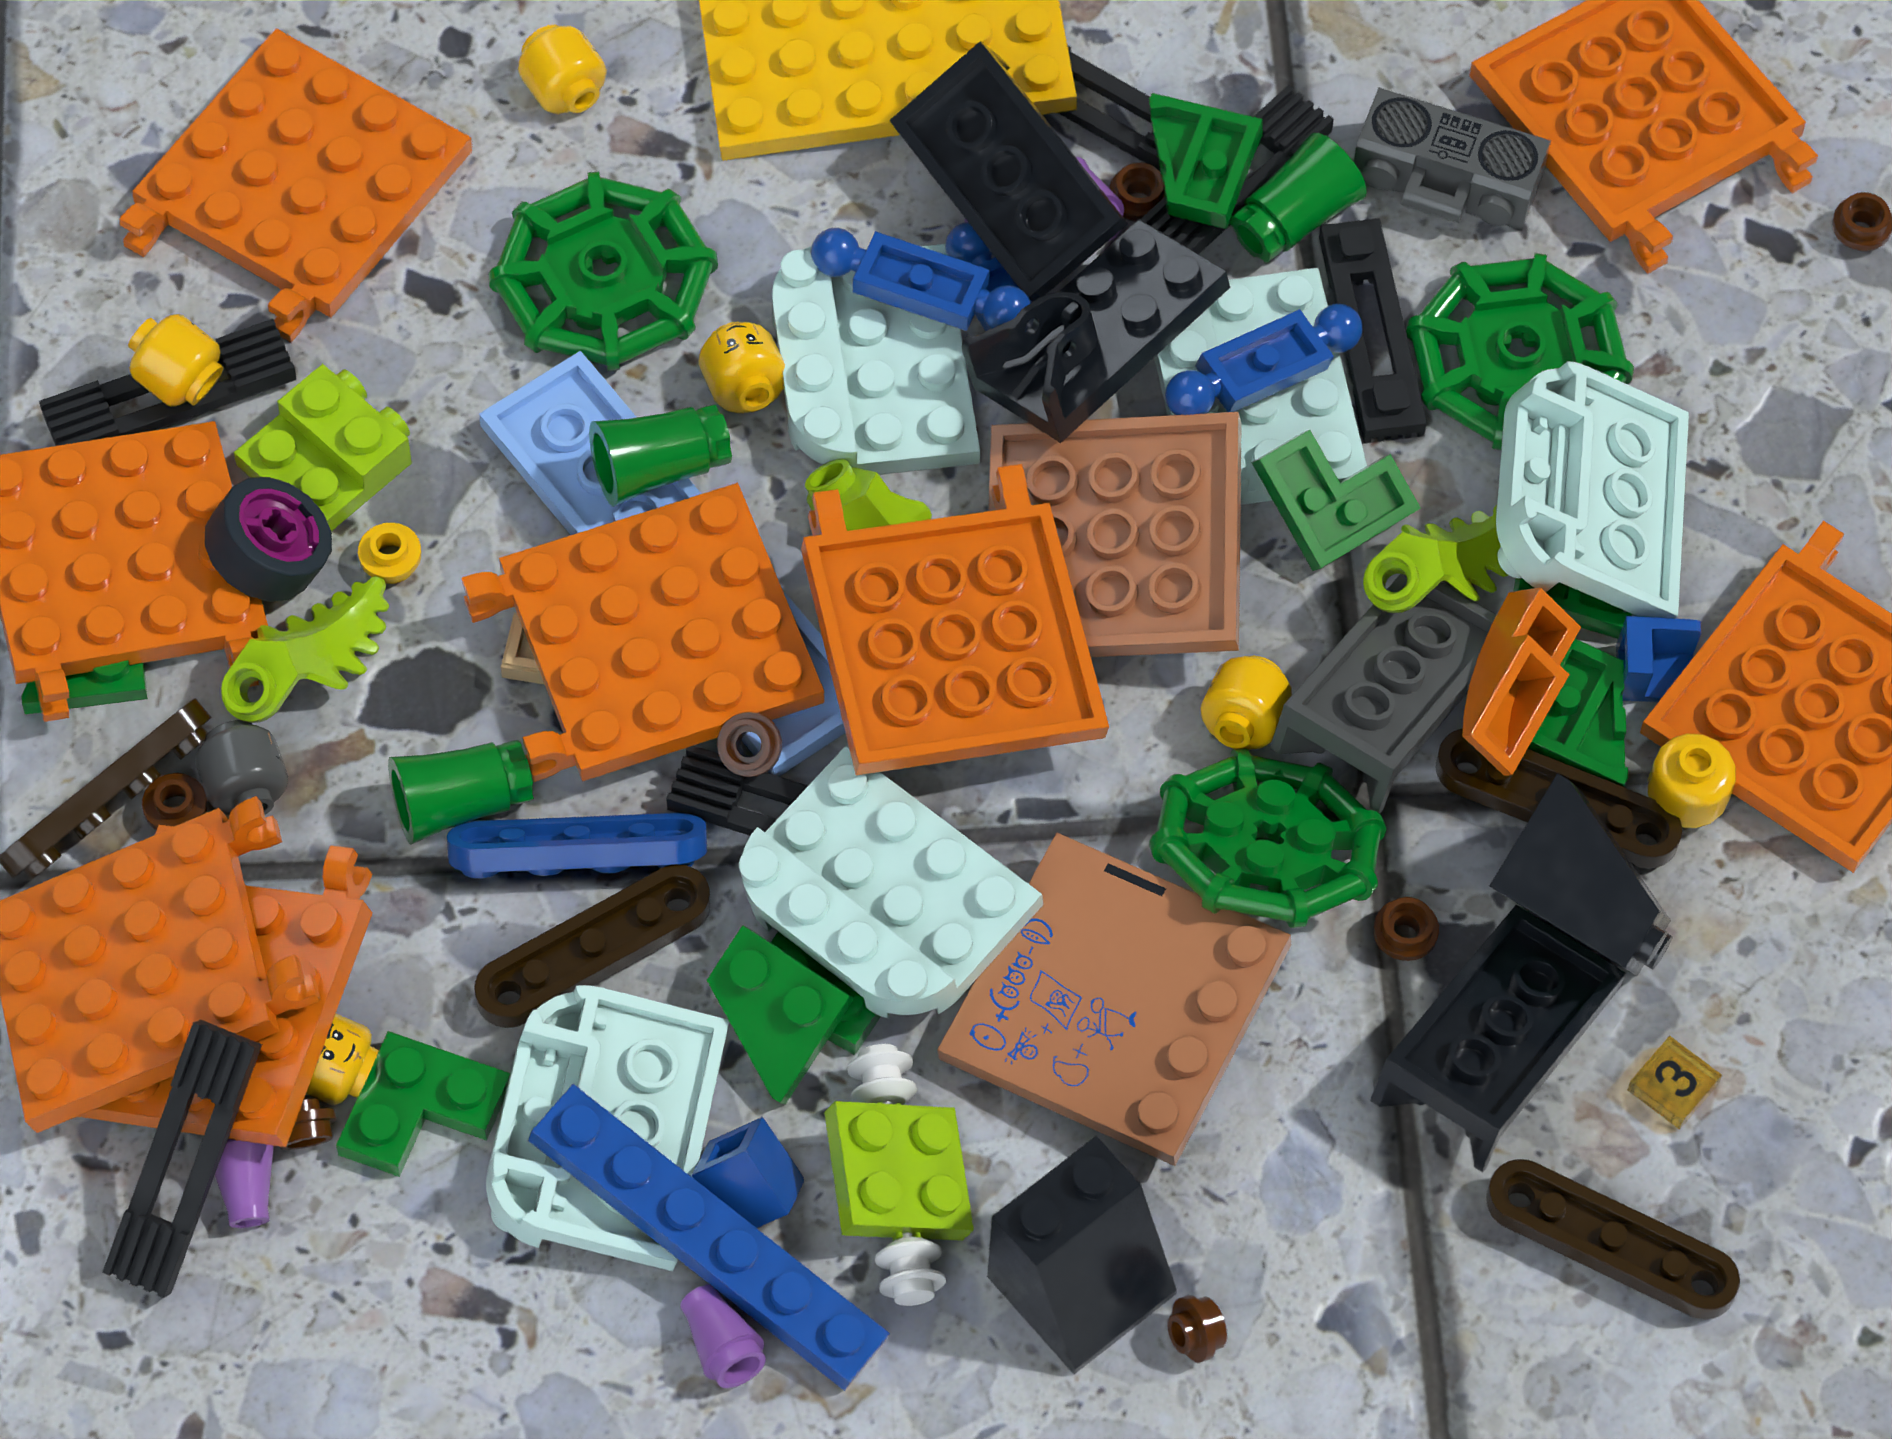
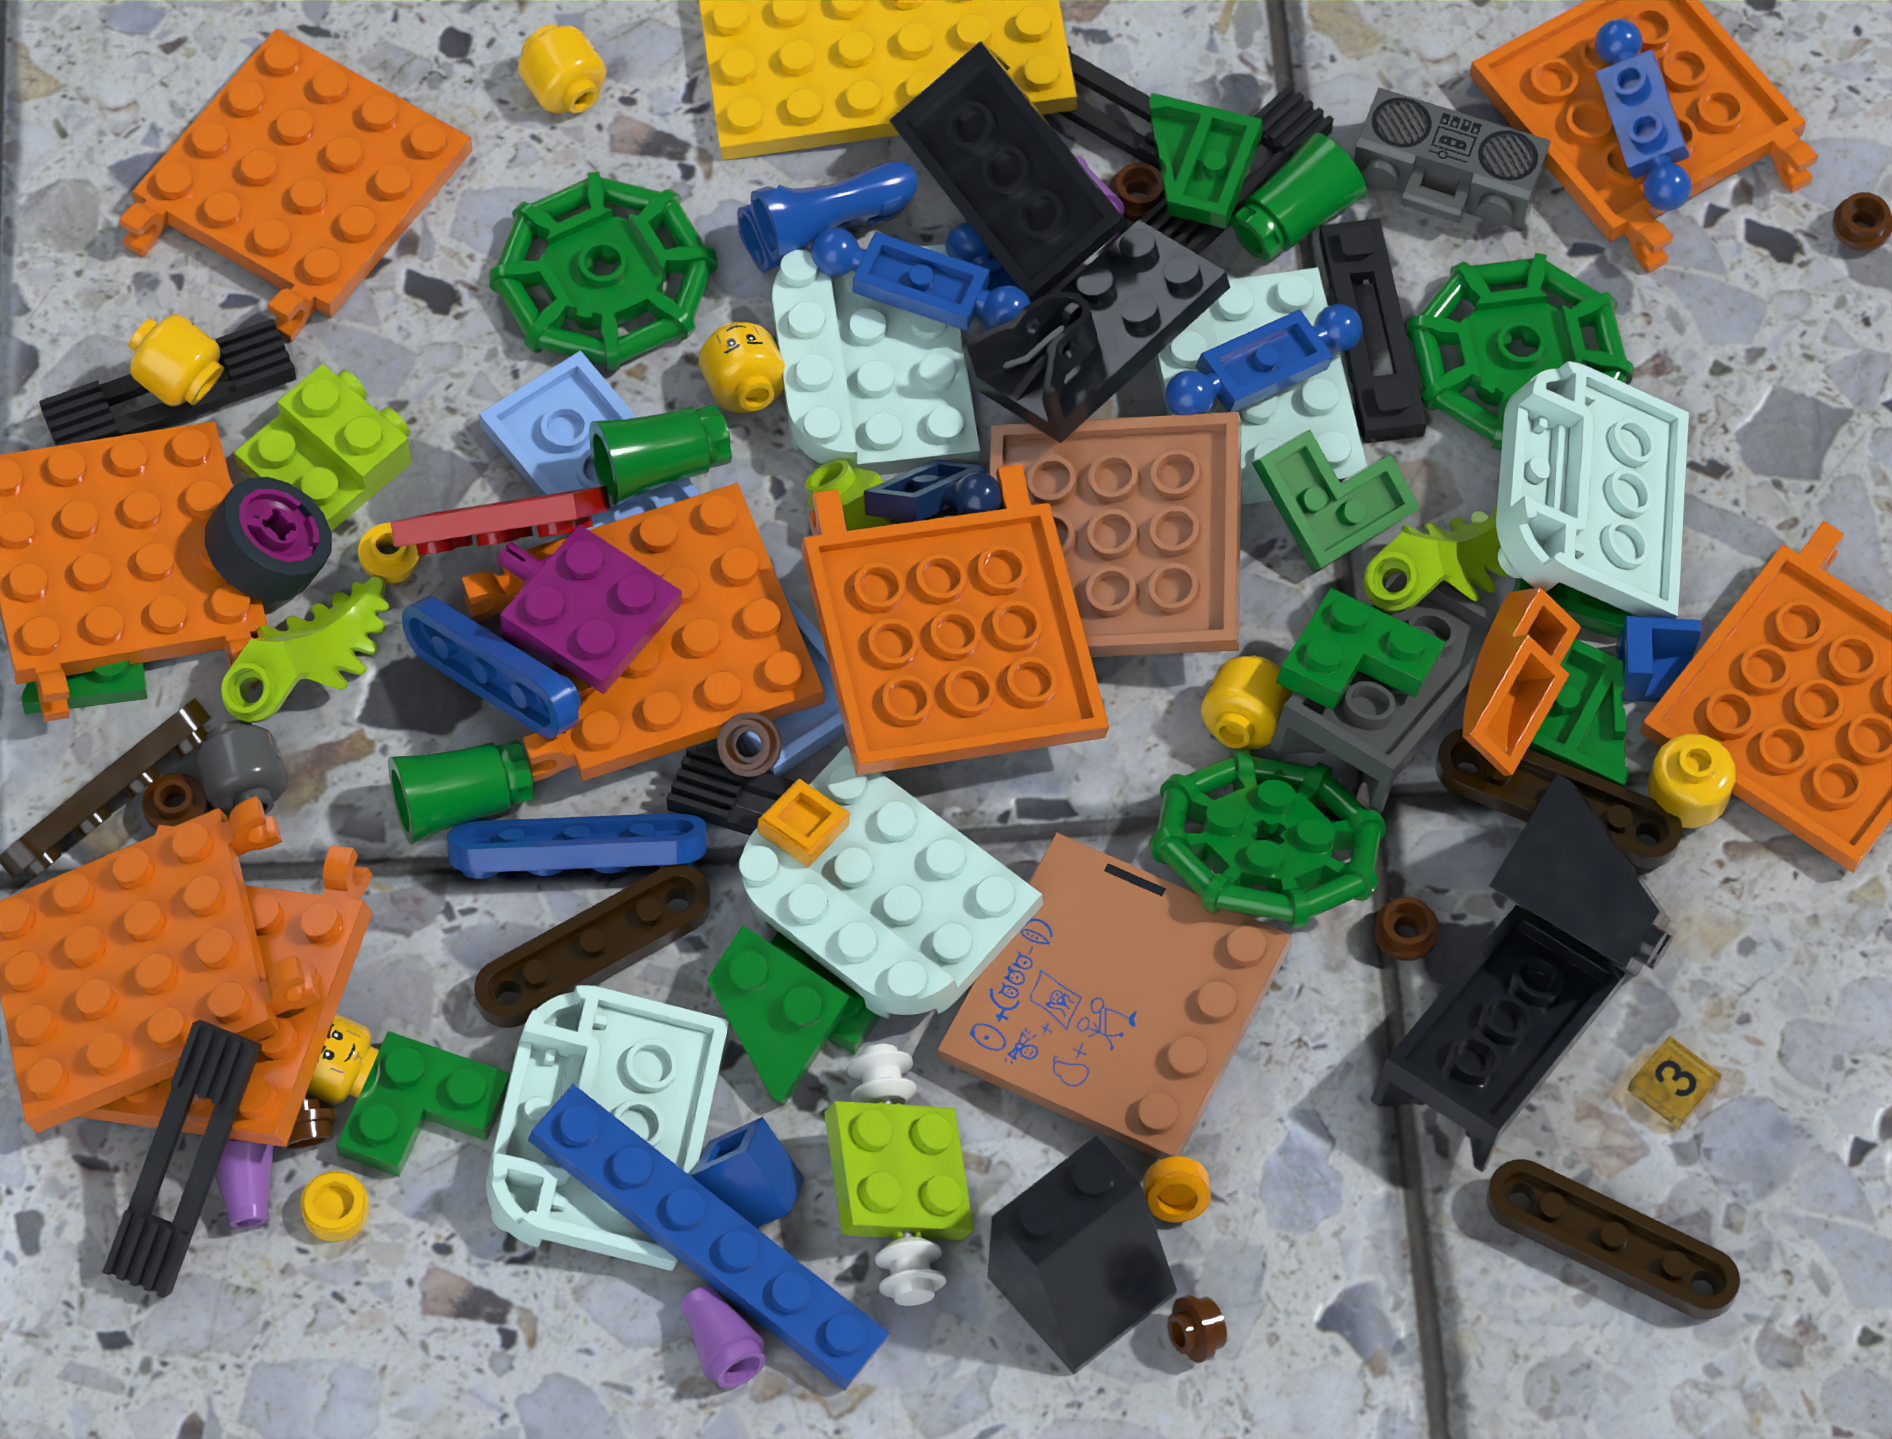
(334, 1206): none -> yellow tile
(491, 667): none -> blue plate
(501, 521): none -> plate
(585, 607): none -> magenta plate
(792, 217): none -> blue piece
(803, 822): none -> light orange tile
(934, 489): none -> dark blue plate
(1177, 1189): none -> light orange tile
(1353, 638): none -> green plate
(1643, 115): none -> blue plate

